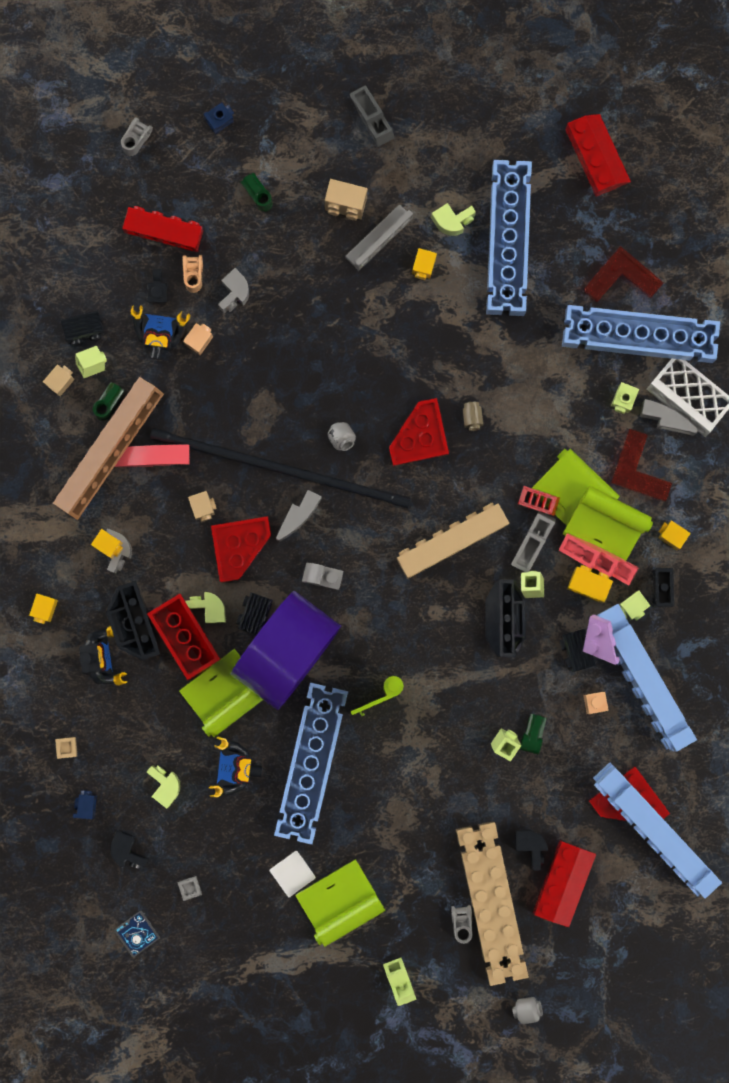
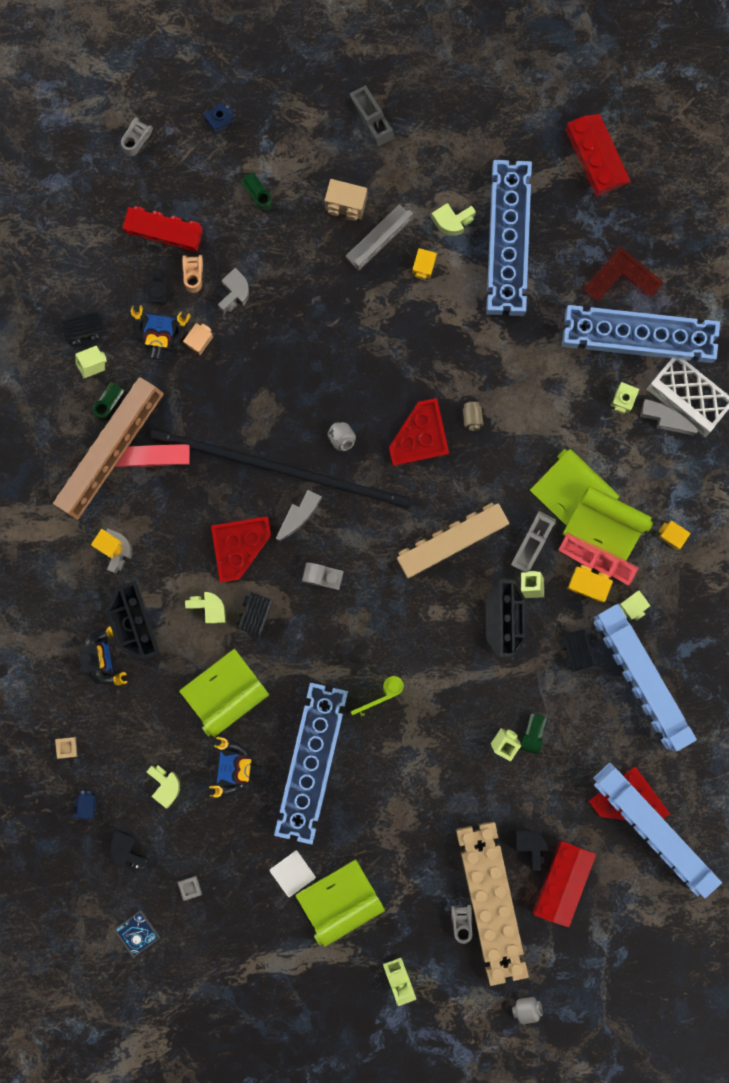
(43, 608): yellow brick -> none
(59, 379): tan brick -> none
(184, 637): red slope -> none
(202, 506): tan brick -> none
(285, 650): dark purple wheel -> none
(552, 506): red slope -> none
(595, 702): light nougat brick -> none
(600, 640): lavender wing -> none
(627, 476): clear red plate -> none
(663, 587): black brick -> none

